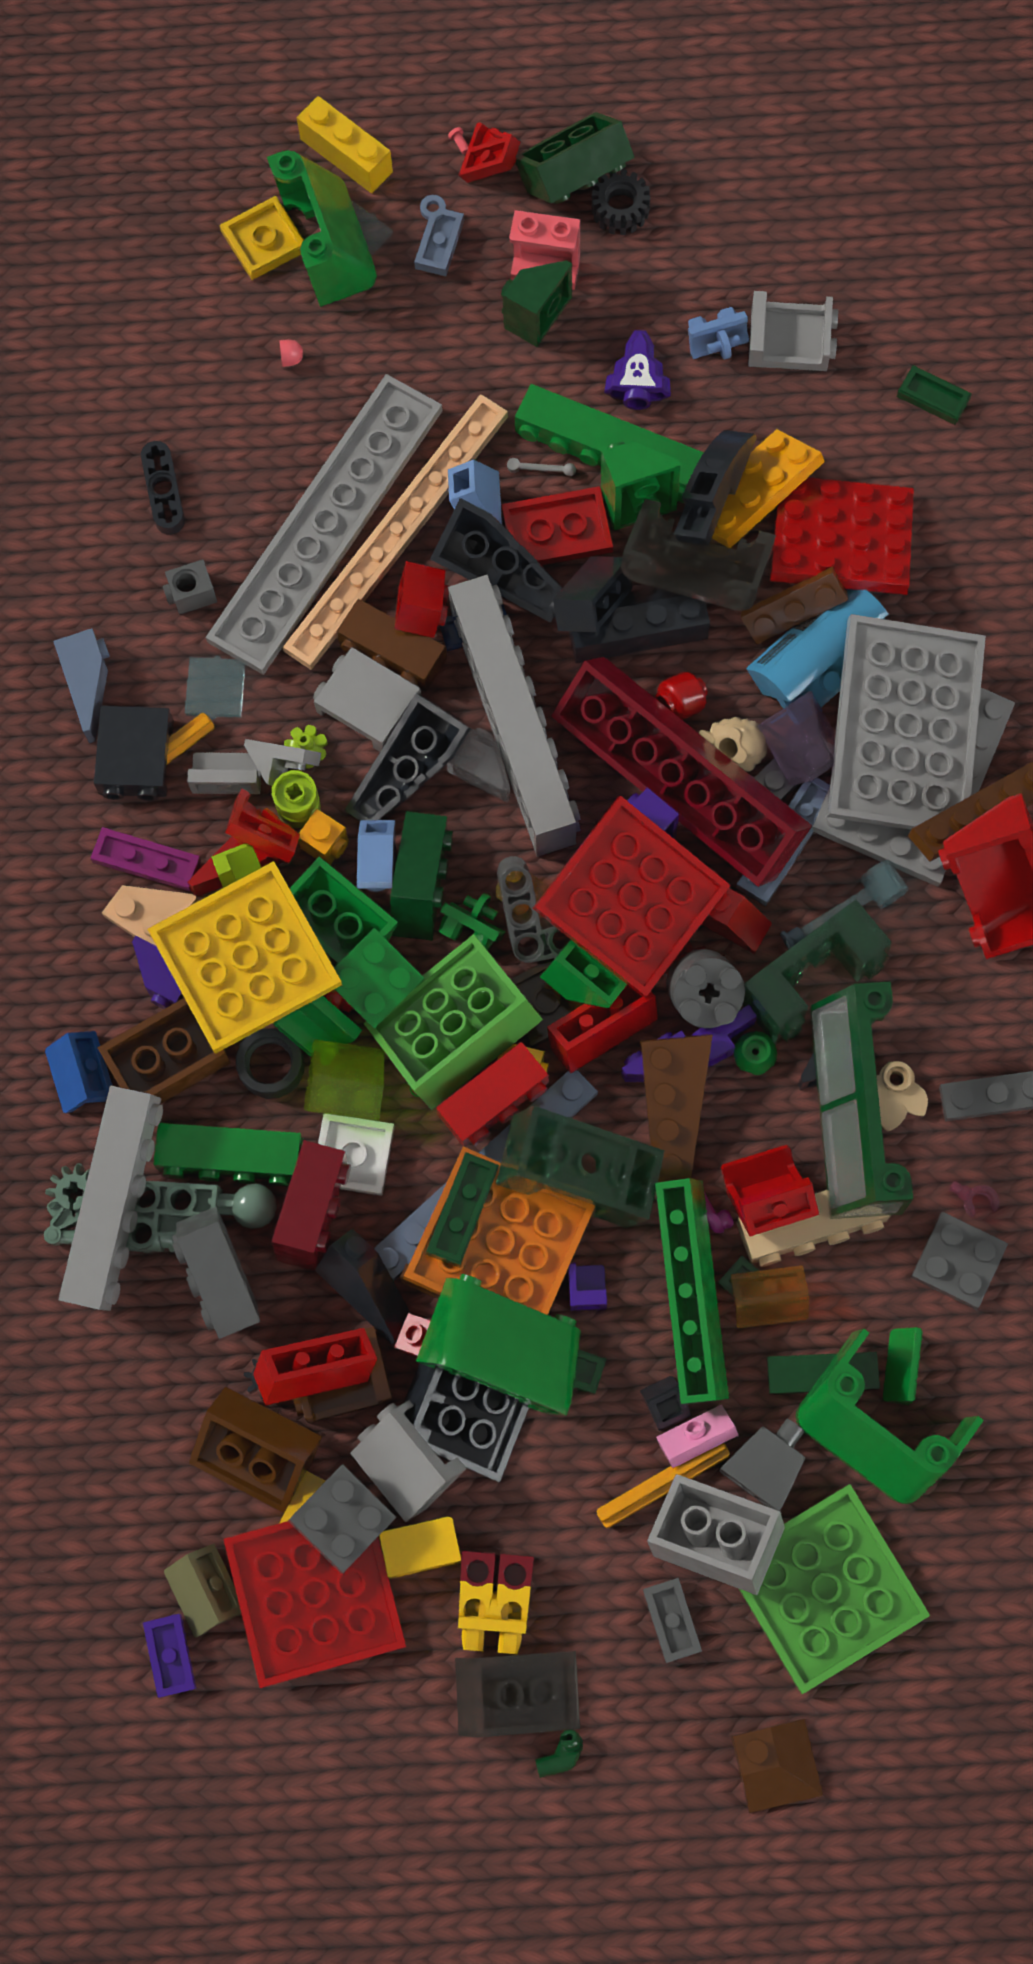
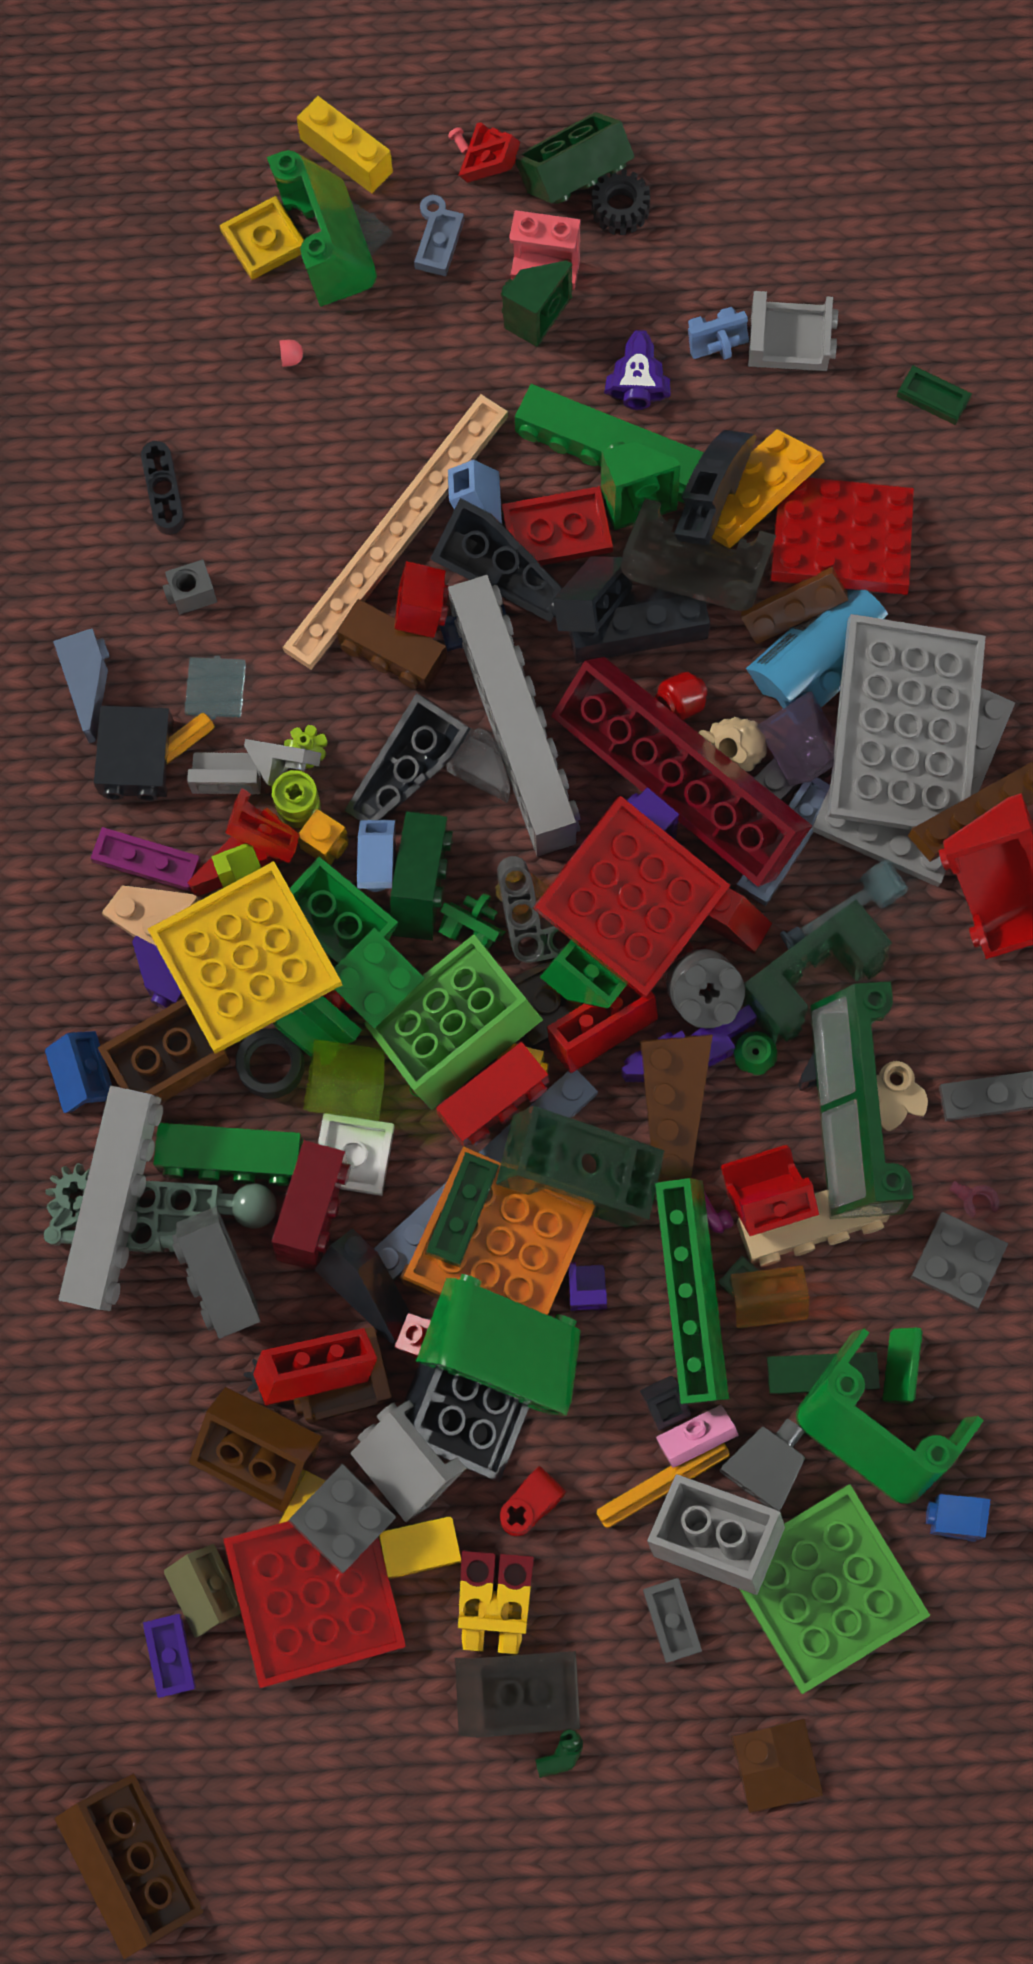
(128, 1865): none -> reddish brown slope
(324, 524): light grey plate -> none
(365, 696): light grey panel -> none
(514, 466): light grey hinge -> none
(535, 1497): none -> red piece
(588, 1372): dark green tile -> none
(958, 1517): none -> blue slope

